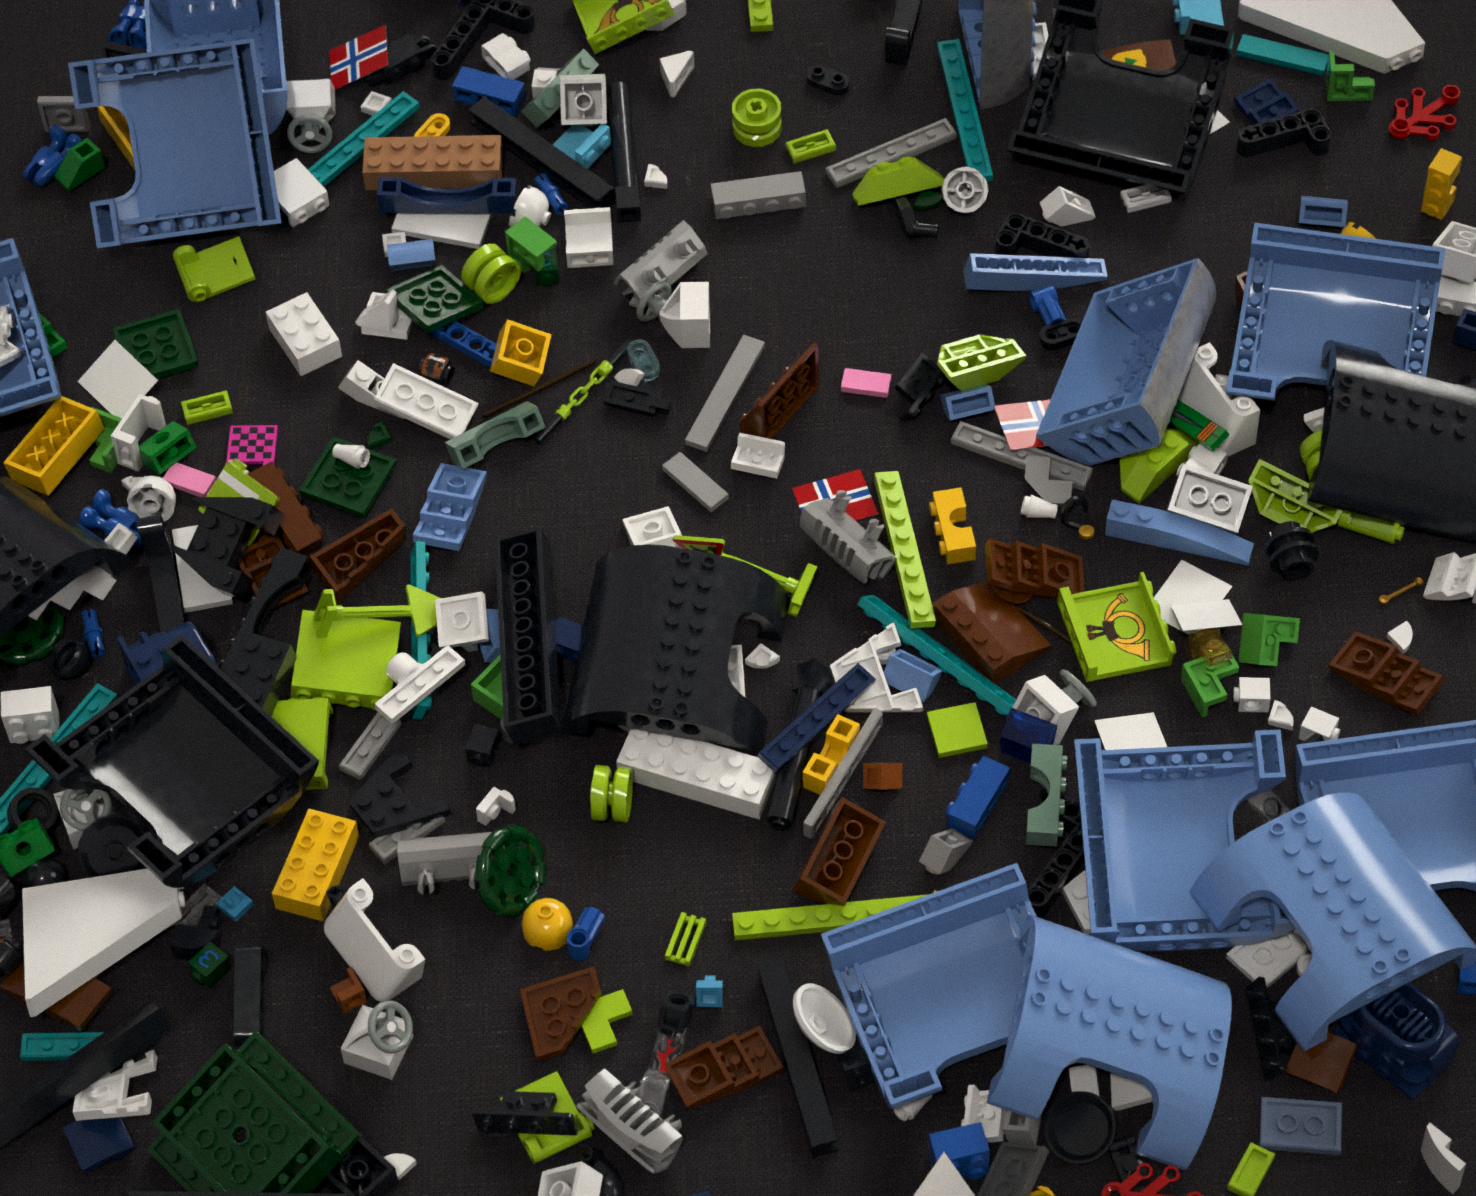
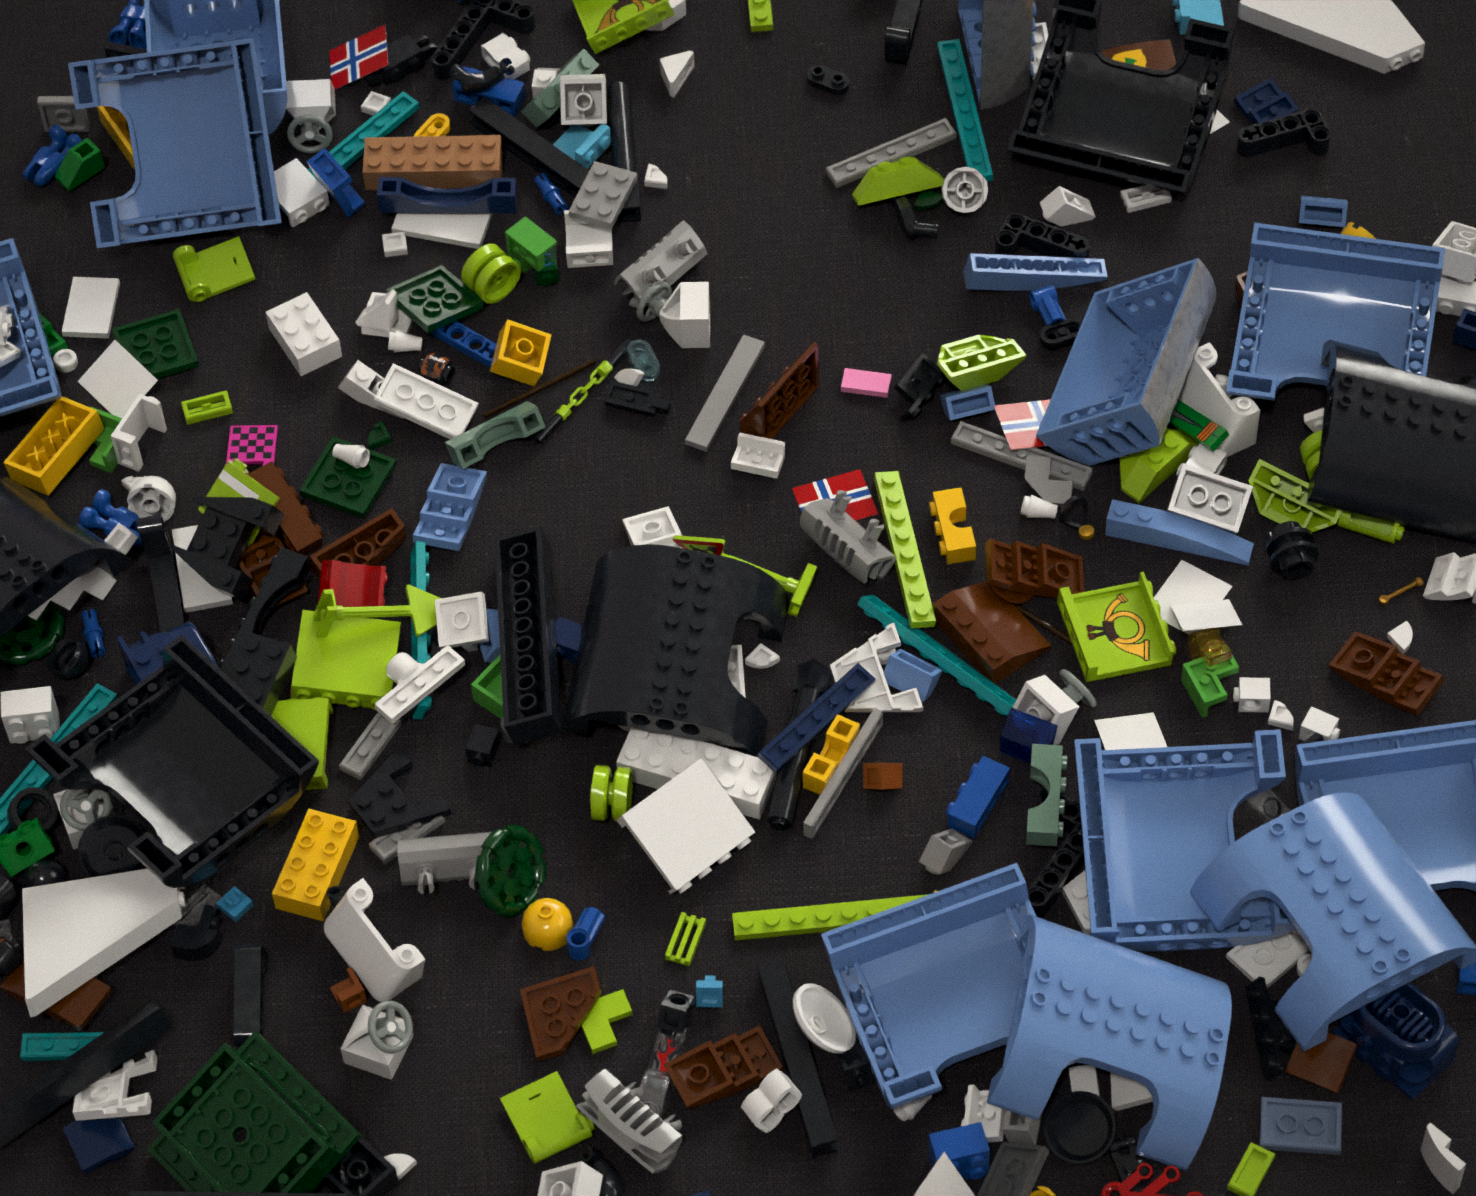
(65, 360): none -> white tile
(90, 307): none -> white tile
(166, 447): green brick -> none
(189, 479): bright pink tile -> none
(209, 965): dark green brick -> none
(336, 182): none -> blue panel
(353, 583): none -> red panel
(404, 342): none -> white cone
(411, 255): medium blue brick -> none
(484, 81): none -> black arm
(492, 804): white bracket -> none
(526, 1115): black bracket -> none
(533, 205): white cylinder -> none
(602, 195): none -> light grey plate
(688, 826): none -> white panel
(695, 482): light grey tile -> none
(756, 117): lime wheel -> none
(758, 195): light grey brick -> none
(771, 1100): none -> white brick
(811, 149): lime tile -> none
(839, 854): reddish brown slope -> none
(957, 730): lime tile -> none
(1262, 637): bright green panel -> none
(1282, 55): teal tile -> none
(1342, 84): bright green panel -> none
(1402, 127): red plant -> none
(1439, 191): yellow arch -> none

